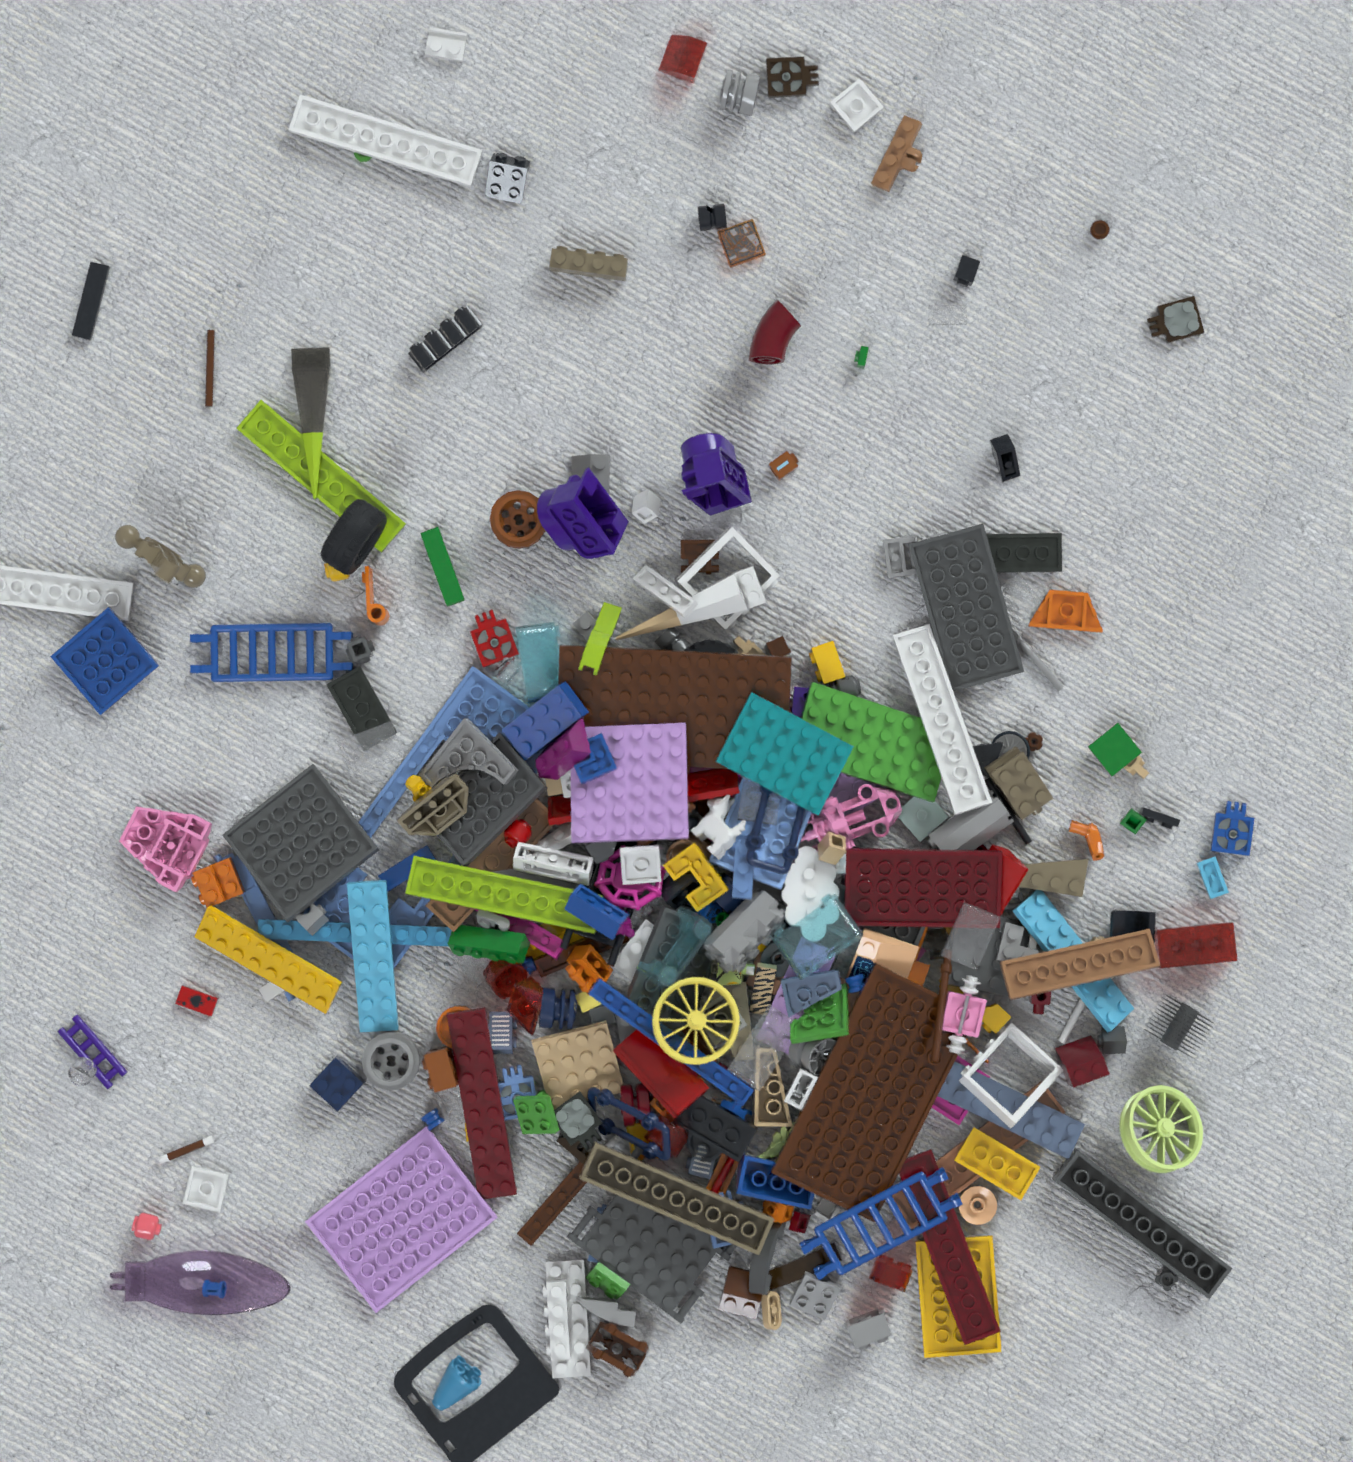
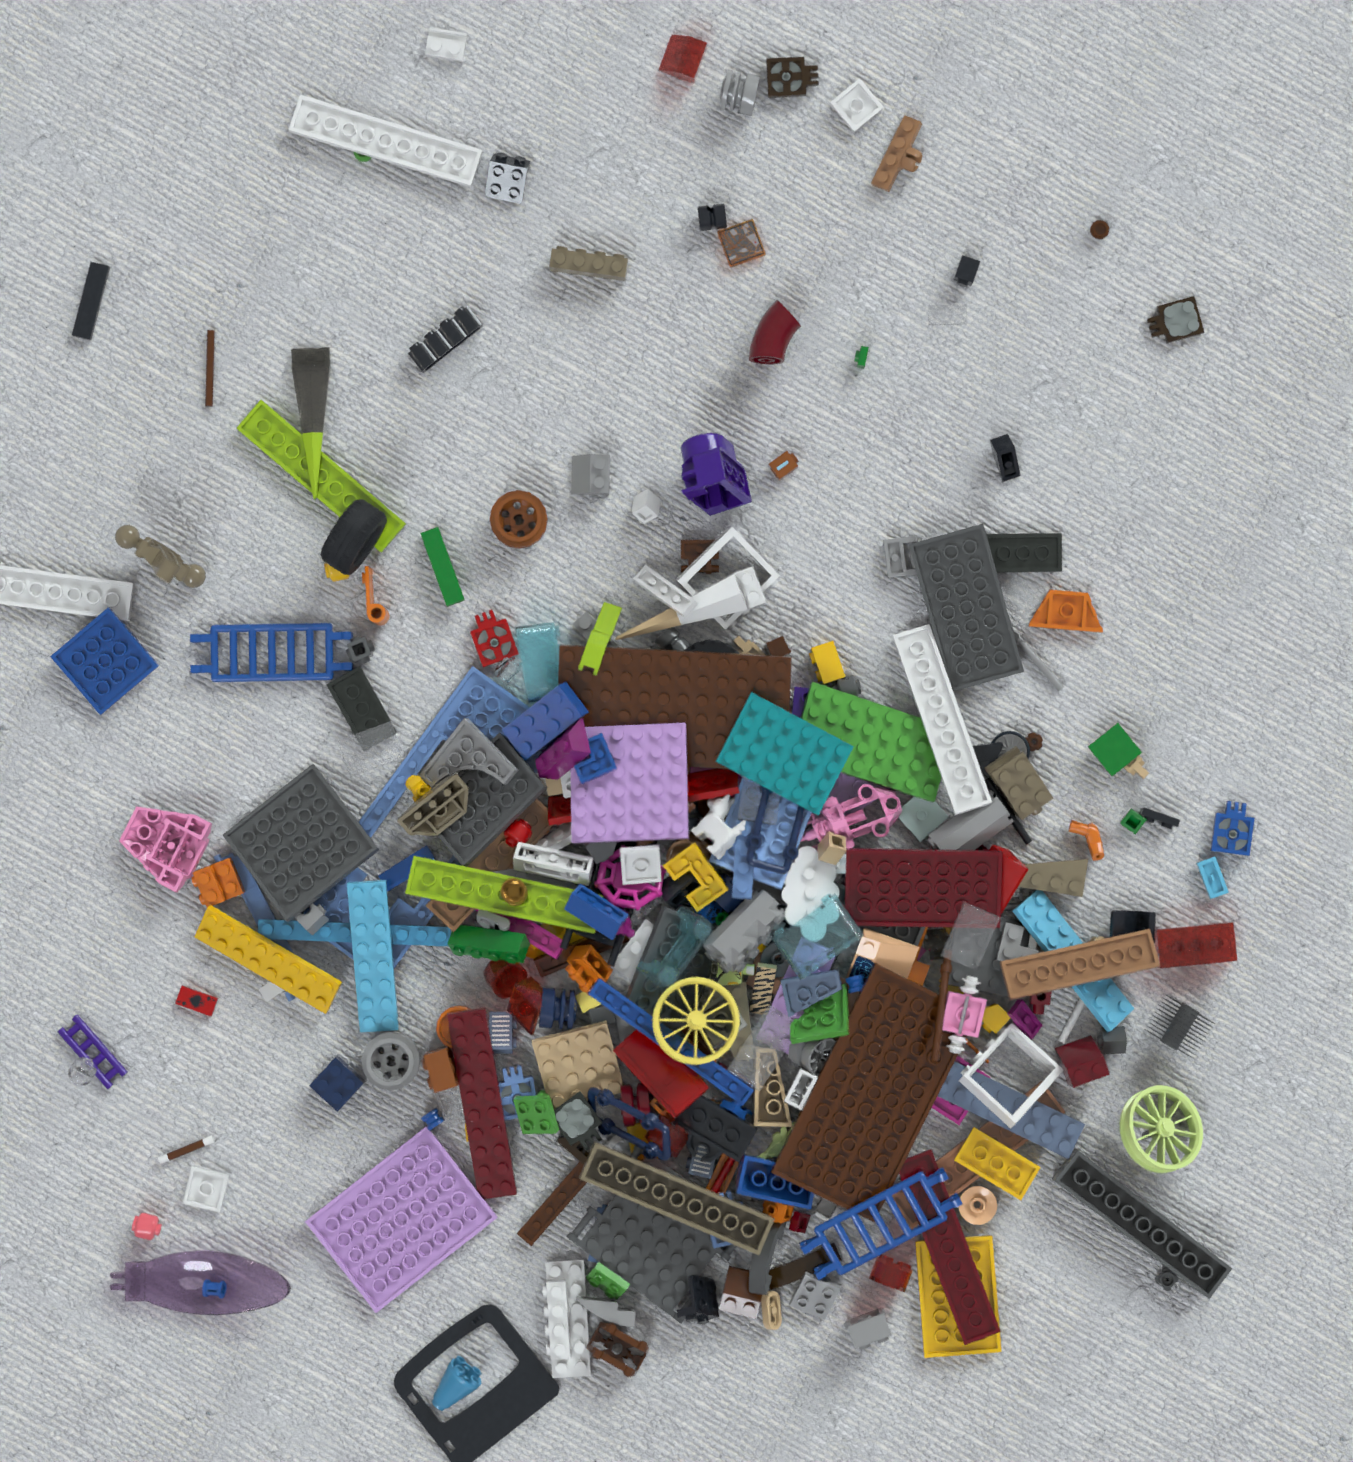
(514, 891): none -> pearl gold wheel
(529, 965): blue plate -> none
(582, 517): dark purple brick -> none
(702, 1299): none -> black bracket
(1025, 1019): none -> magenta plate

